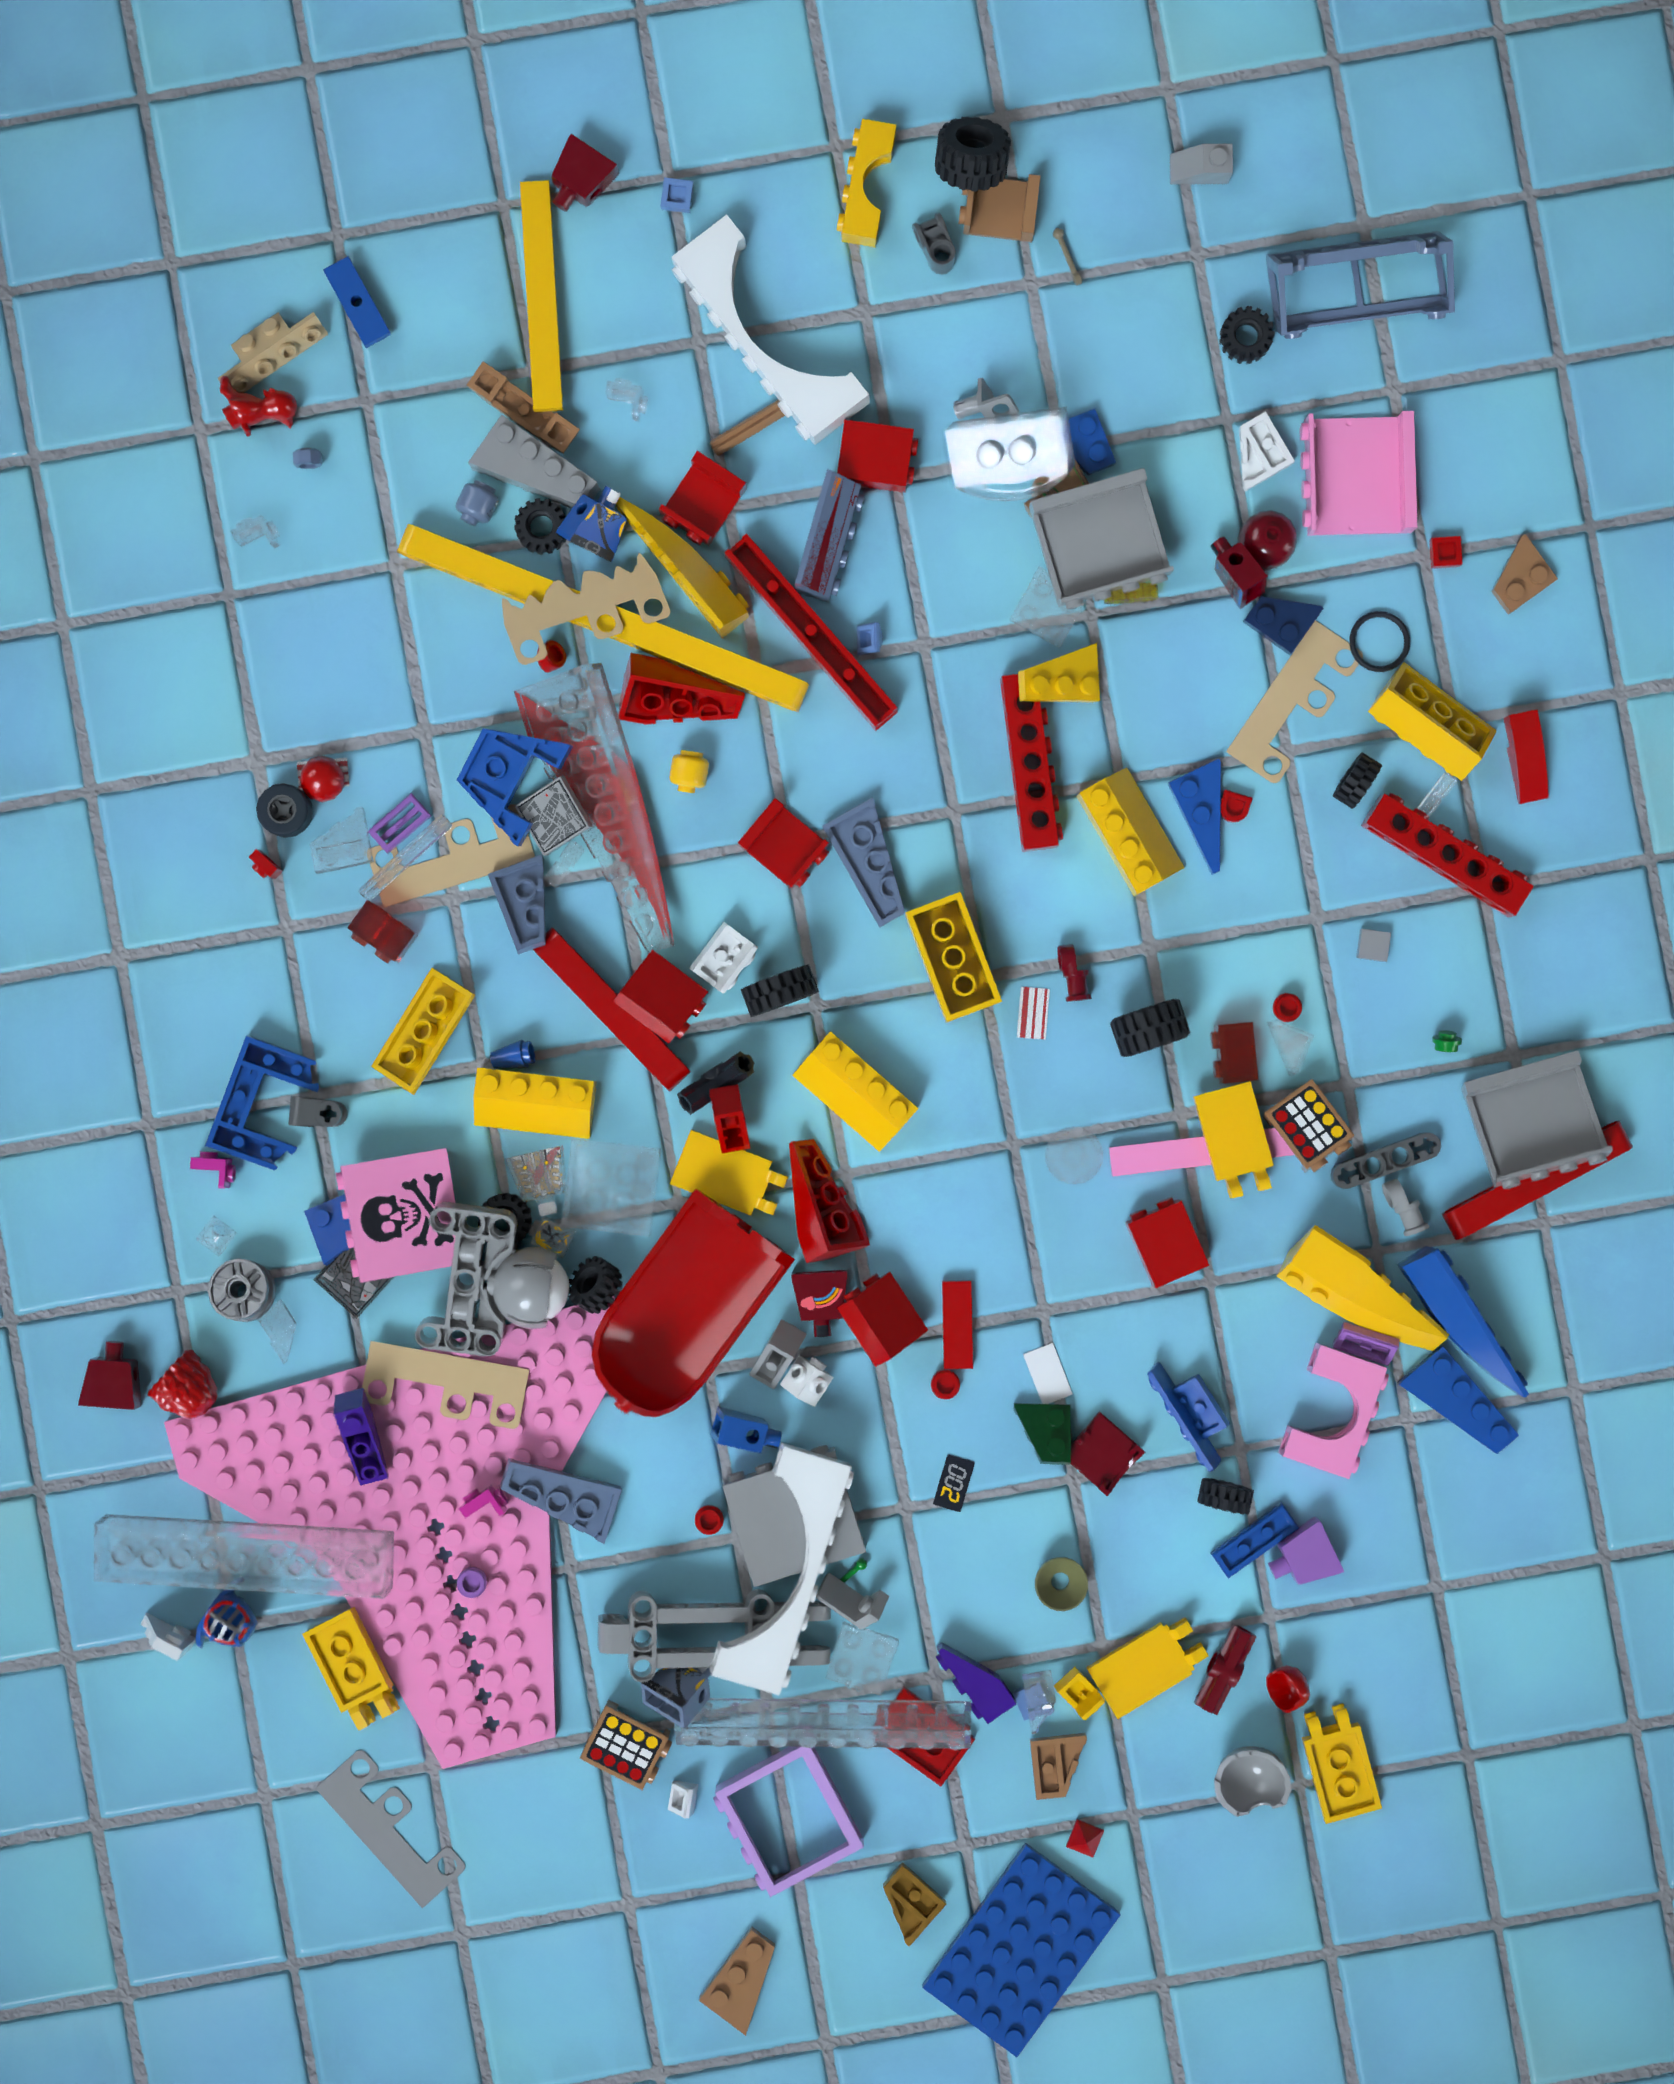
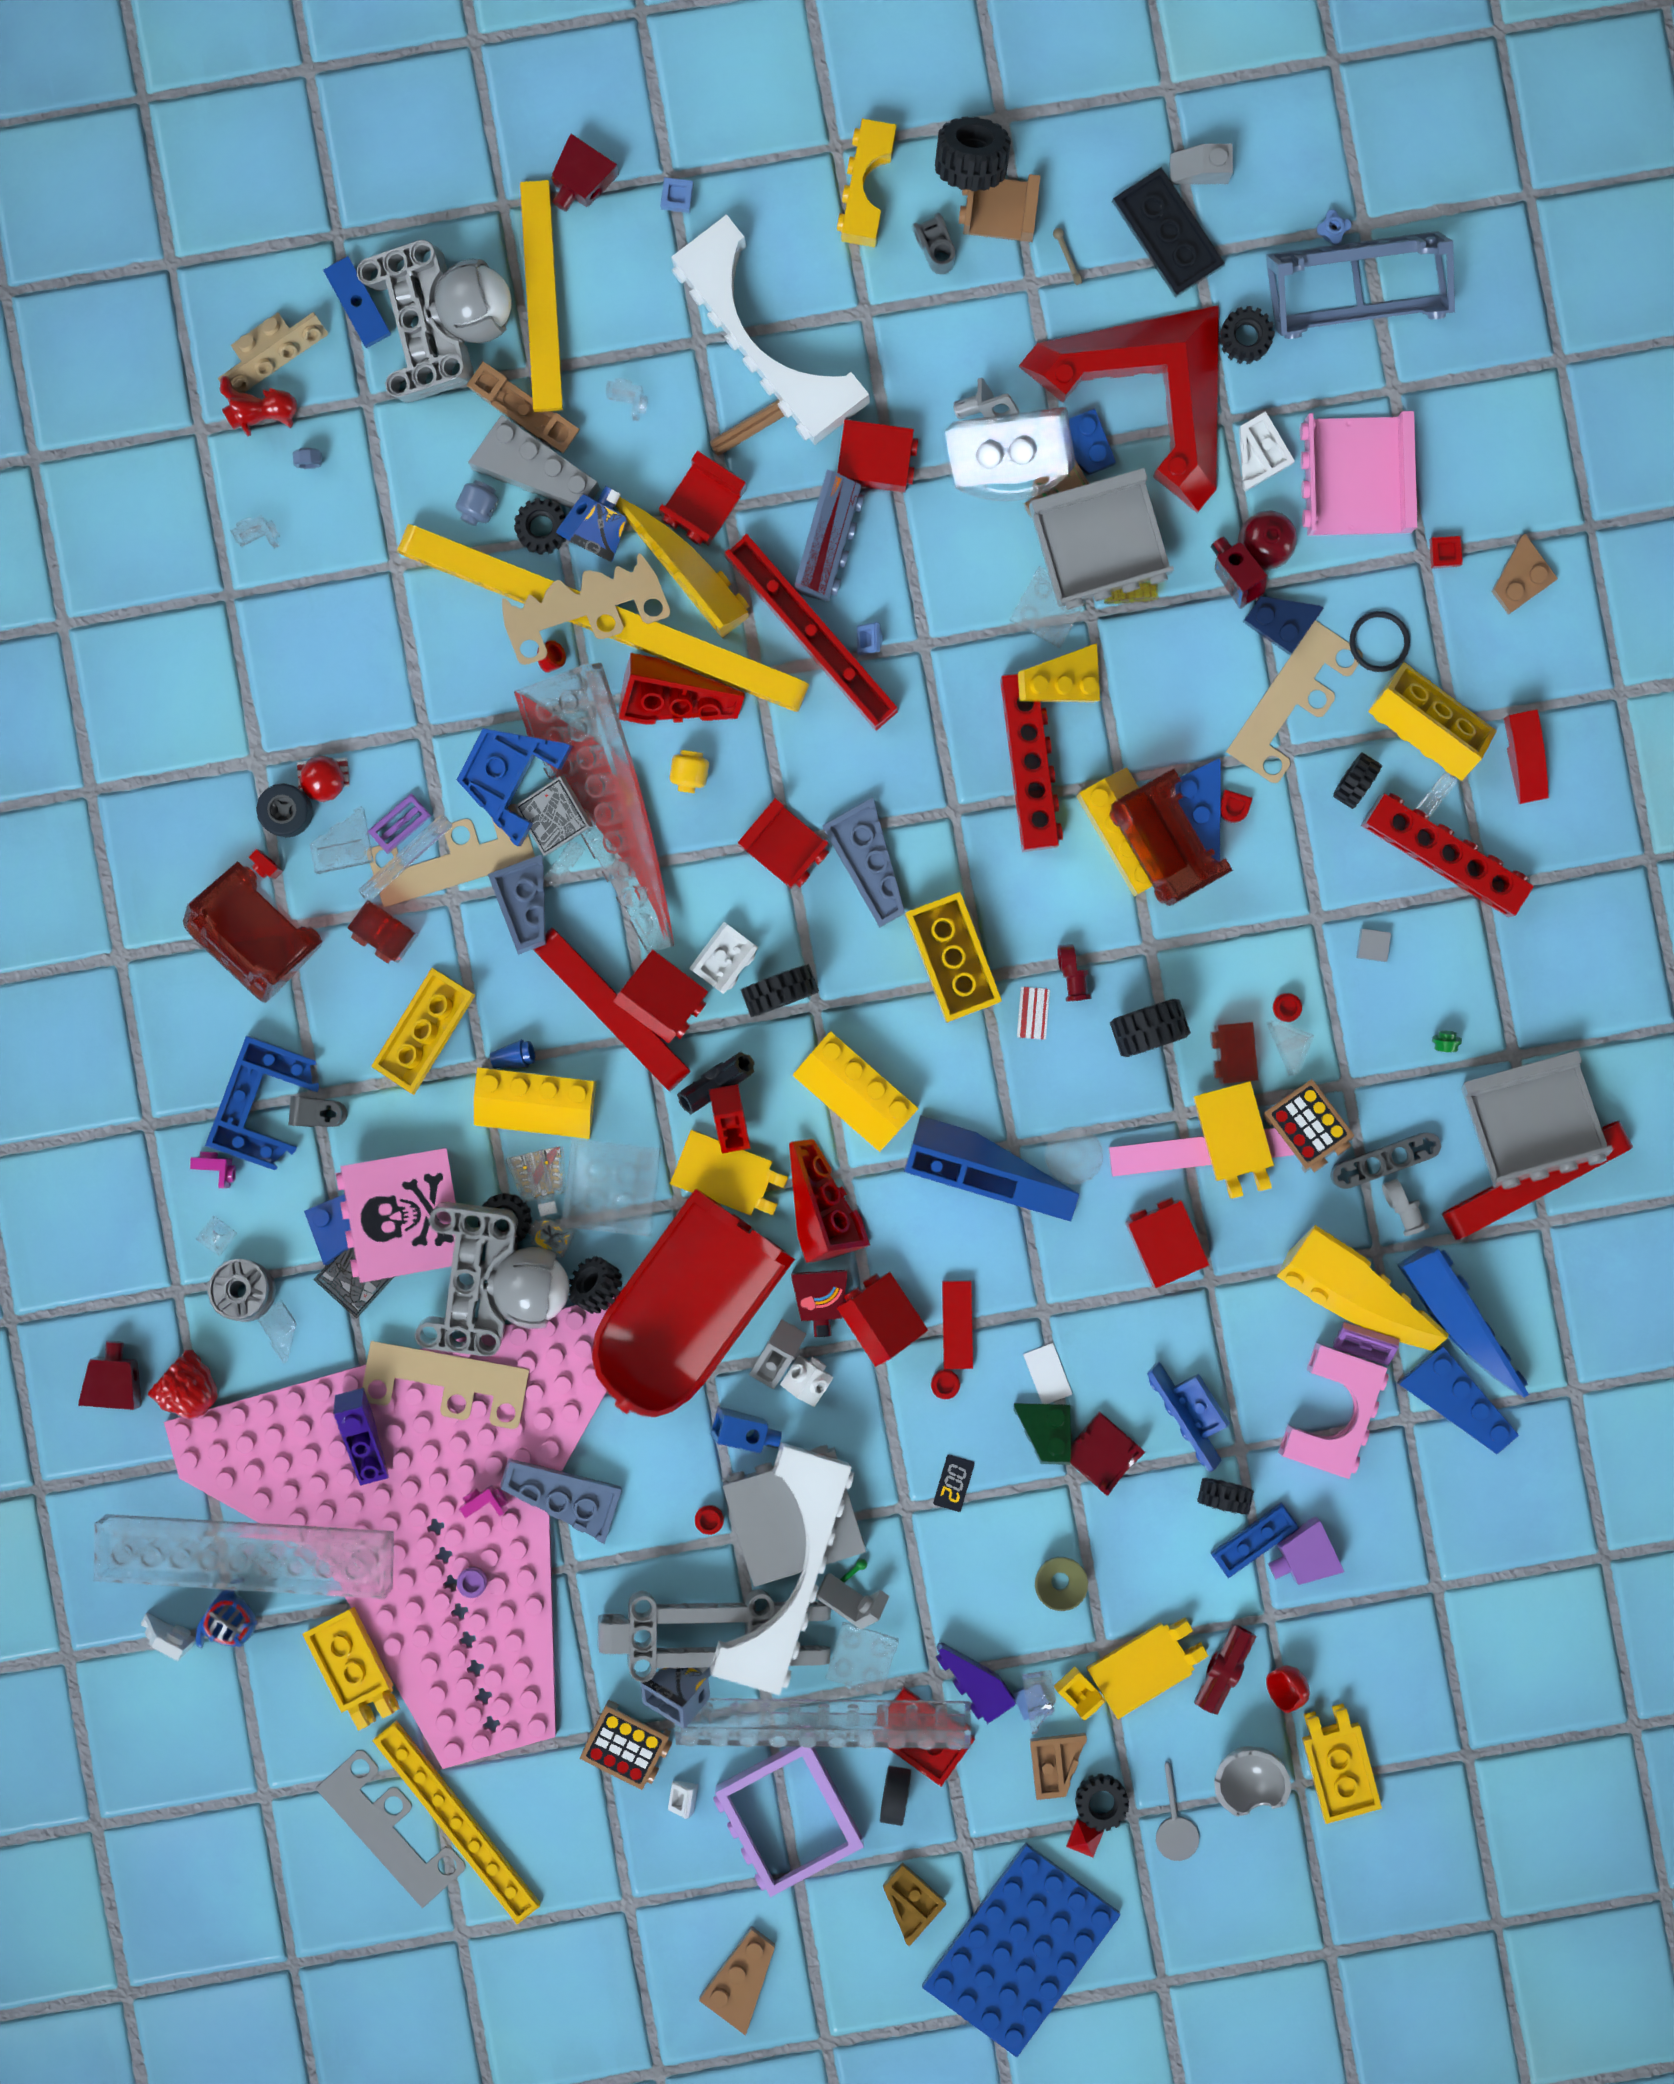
(248, 933): none -> clear red windscreen
(452, 306): none -> light grey beam
(456, 1822): none -> yellow tile
(895, 1795): none -> black tyre
(984, 1168): none -> blue wedge
(1104, 1820): none -> black tyre
(1166, 840): none -> clear red windscreen
(1168, 232): none -> black tile
(1176, 1836): none -> light grey piece
(1187, 355): none -> red wedge
(1325, 230): none -> medium blue plate

